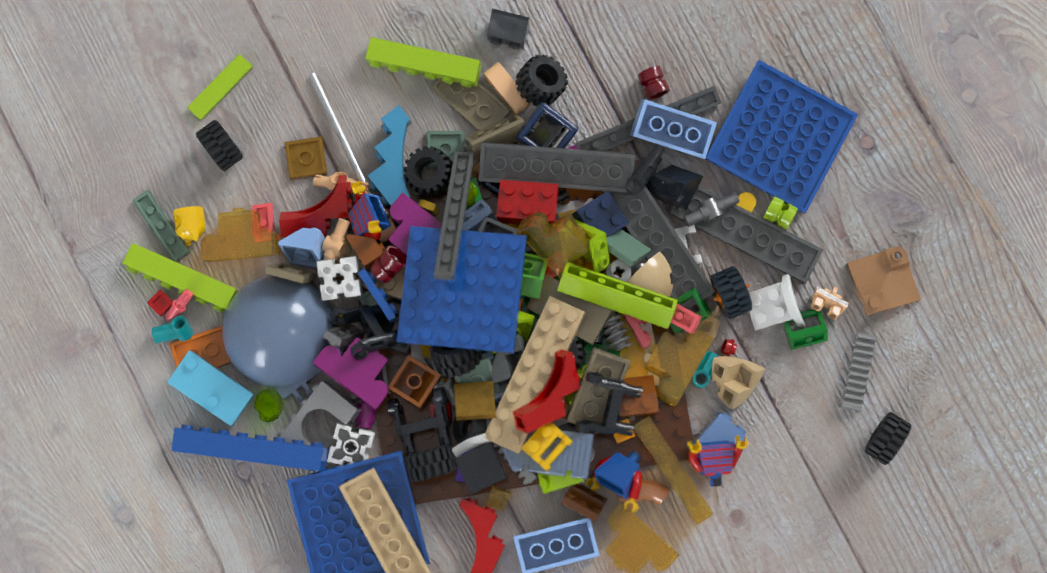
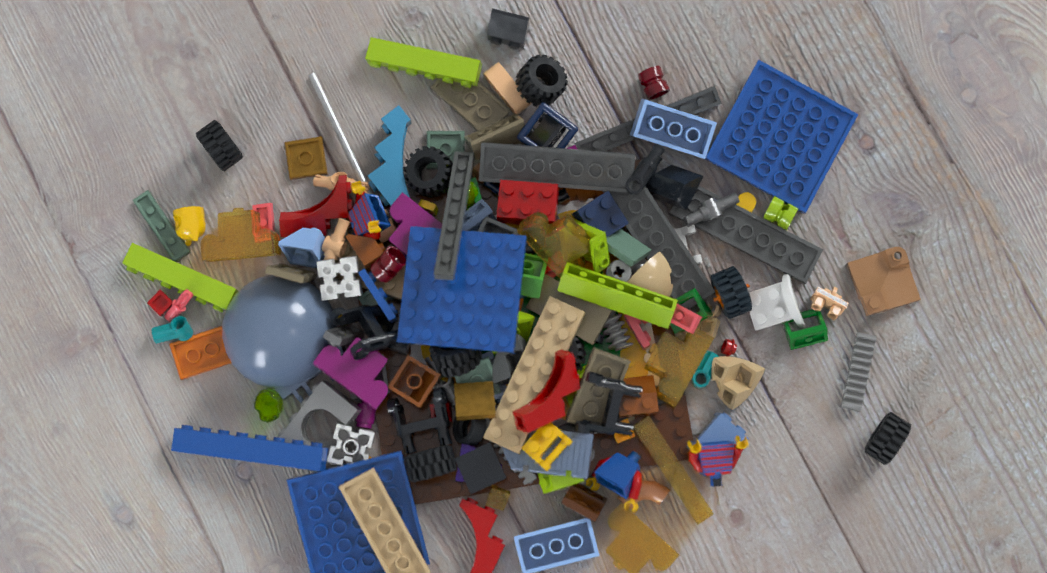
(211, 388): medium azure brick -> none
(220, 87): lime tile -> none
(469, 444): white sticker -> none

